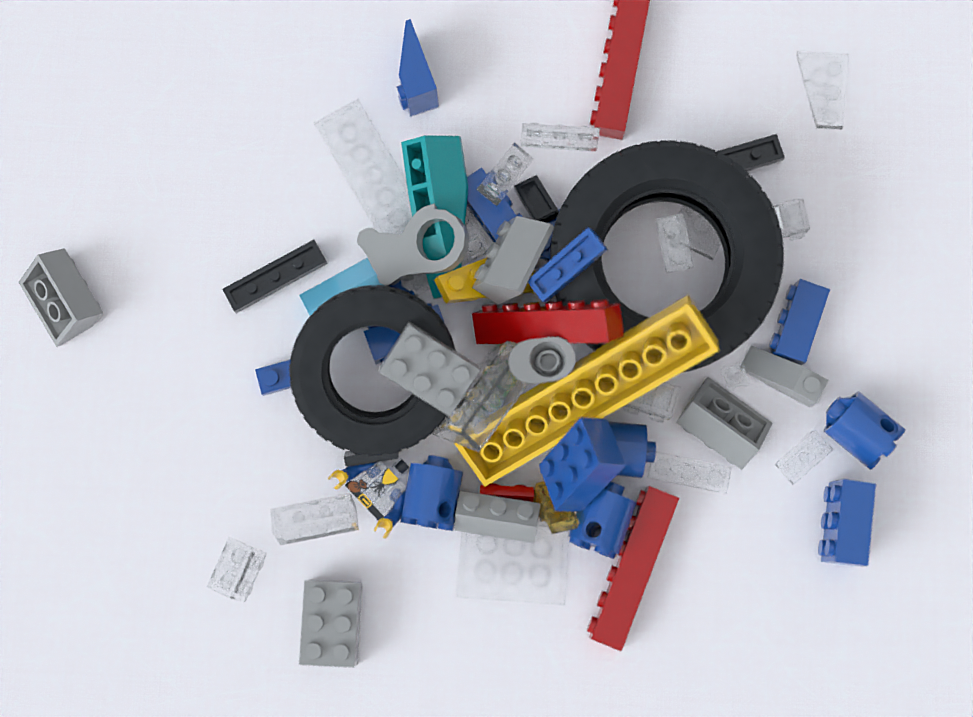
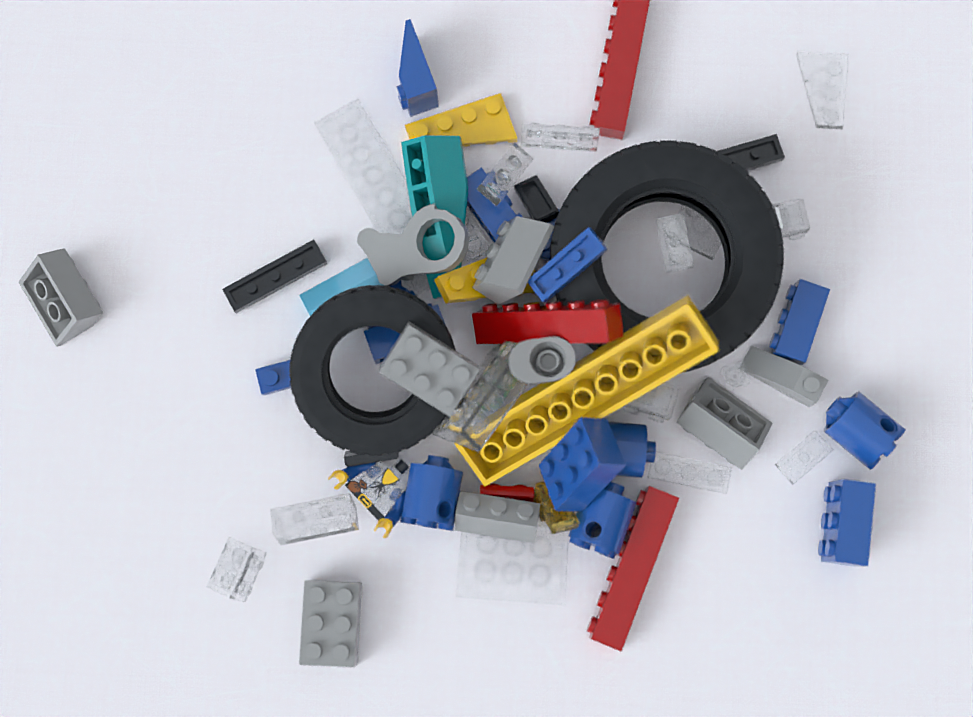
(475, 123): none -> yellow wing

